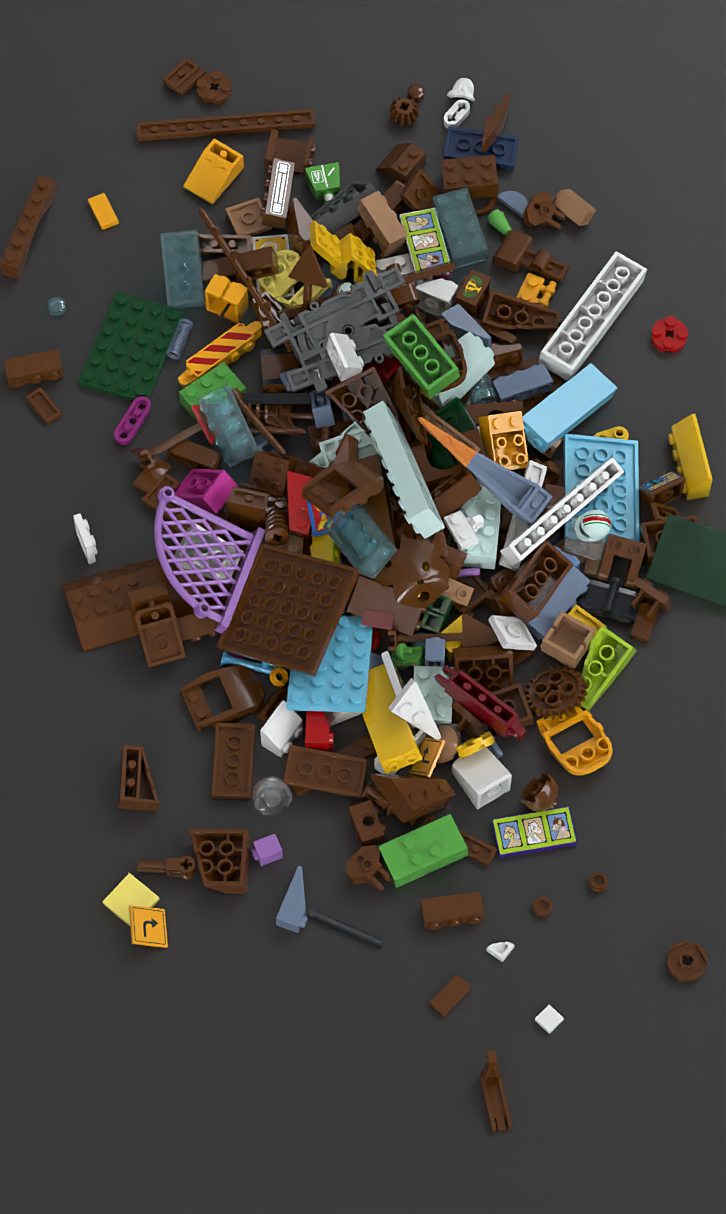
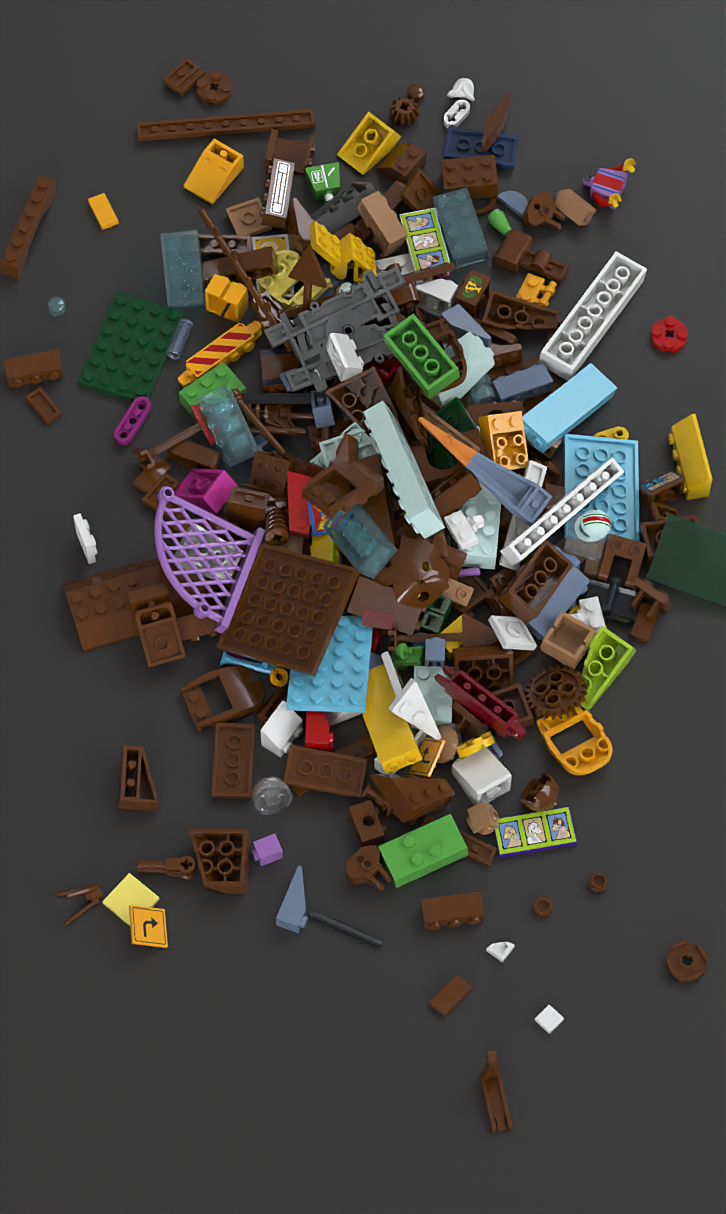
(91, 892): none -> reddish brown plant
(368, 144): none -> yellow slope
(482, 818): none -> medium nougat brick
(590, 613): none -> white hinge
(609, 184): none -> torso

